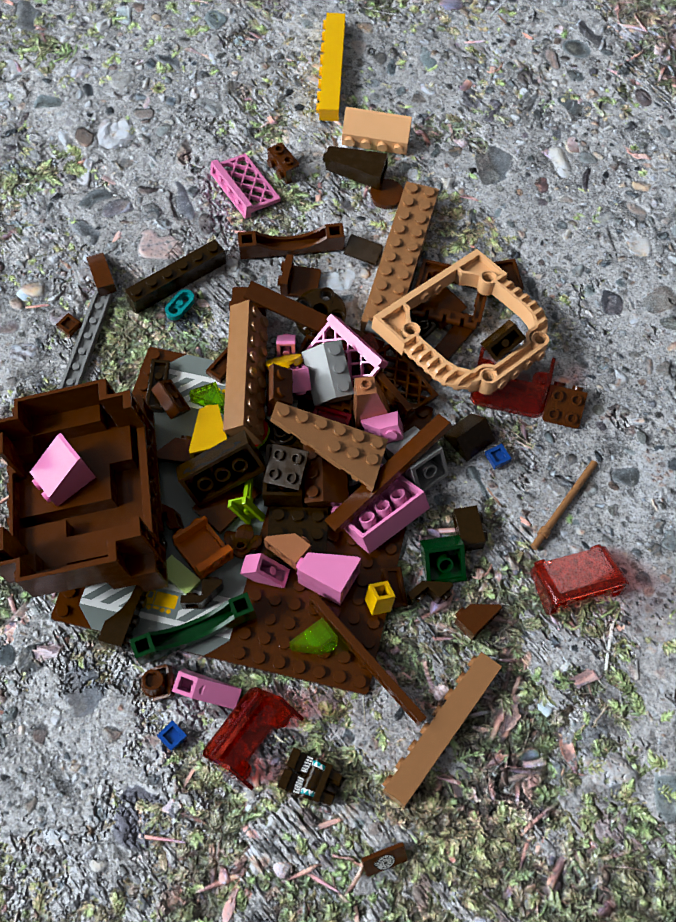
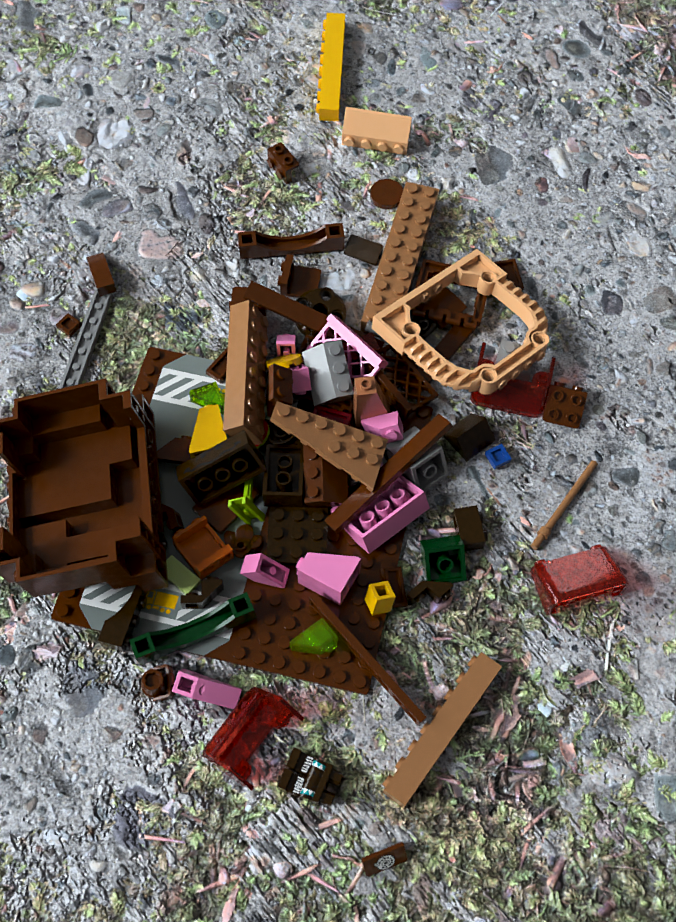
(60, 472): bright pink slope -> none
(158, 372): dark brown tile -> none
(170, 398): reddish brown slope -> none
(172, 736): blue plate -> none
(175, 276): dark brown brick -> none
(178, 305): teal plate -> none
(233, 188): bright pink fence -> none
(286, 466): dark brown hinge -> none
(288, 547): nougat slope -> none
(358, 165): dark brown slope -> none
(476, 618): reddish brown slope -> none
(503, 340): dark brown brick -> none

